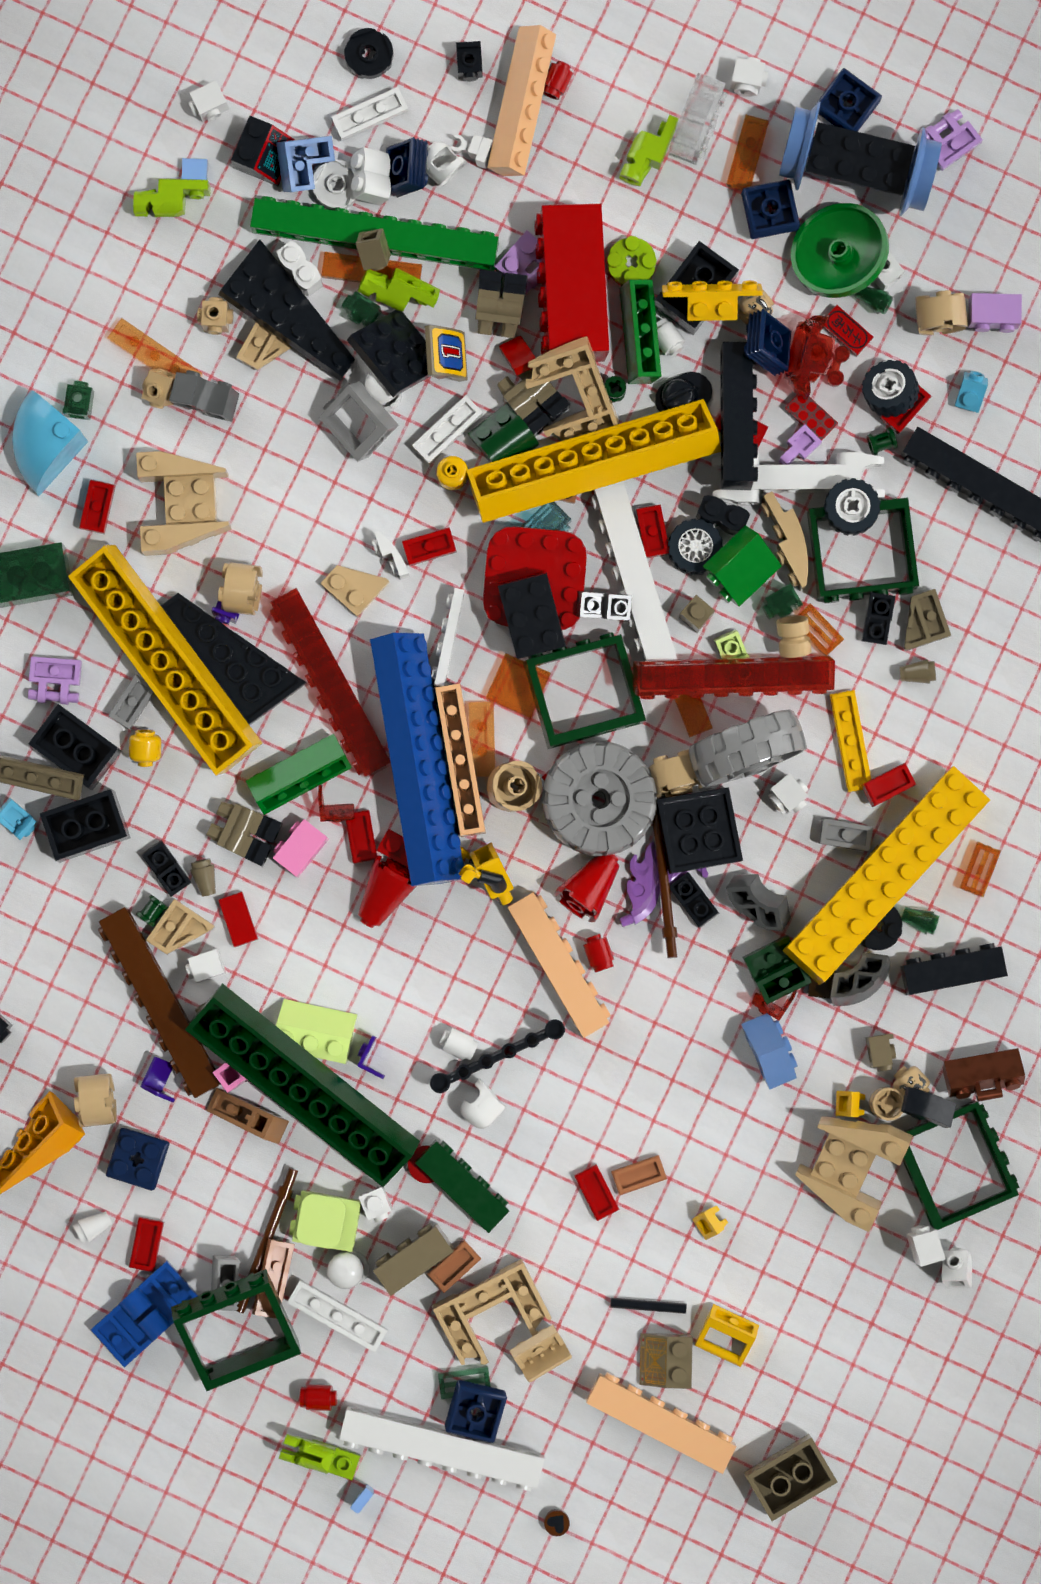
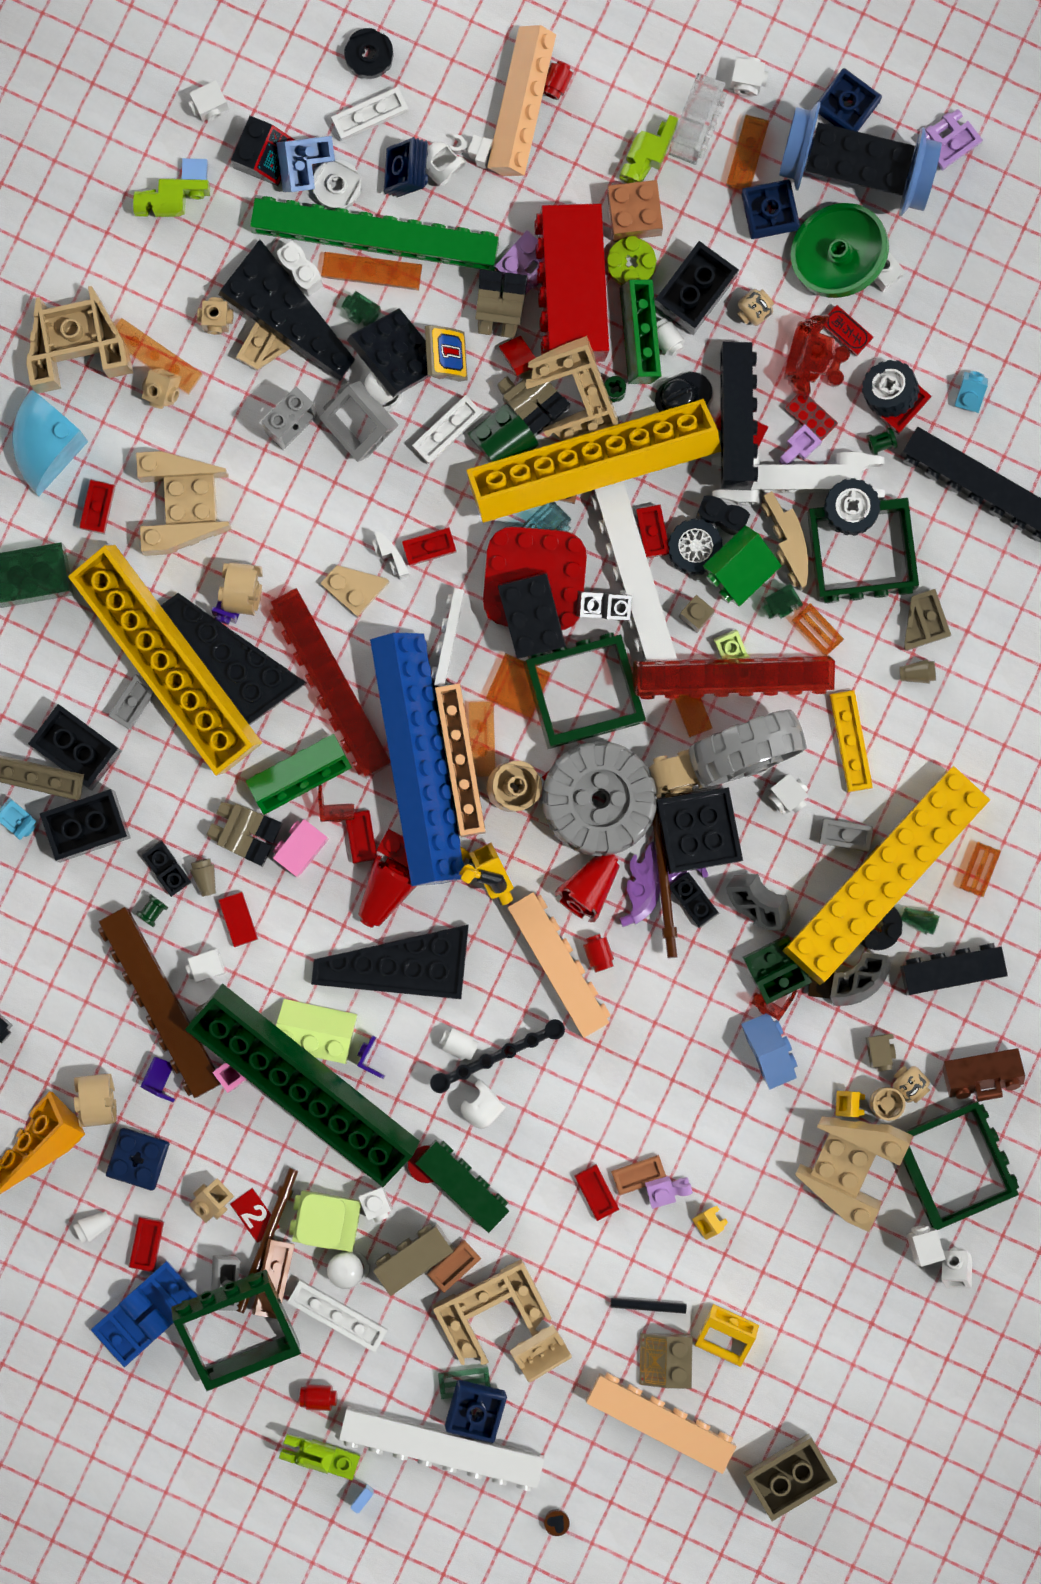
(54, 671): lavender plate -> none
(73, 333): none -> tan wedge
(79, 409): clear green brick -> none
(145, 747): yellow head -> none
(178, 928): tan wing -> none
(199, 394): dark grey brick -> none
(211, 1200): none -> tan brick
(247, 1116): medium nougat slope -> none
(252, 1213): none -> red sticker
(291, 411): none -> light grey window
(371, 176): white brick -> none
(373, 249): dark tan brick -> none
(398, 289): lime plate -> none
(414, 966): none -> black wing
(449, 481): yellow head -> none
(469, 50): black brick -> none
(635, 210): none -> nougat brick
(663, 1191): none -> lavender plate
(712, 301): yellow bracket -> none
(768, 342): dark blue brick -> none
(794, 638): tan wheel -> none
(875, 299): clear green cone -> none
(878, 618): black slope -> none
(888, 784): red tile -> none
(928, 1106): black slope -> none
(941, 313): tan brick -> none
(994, 312): lavender brick -> none

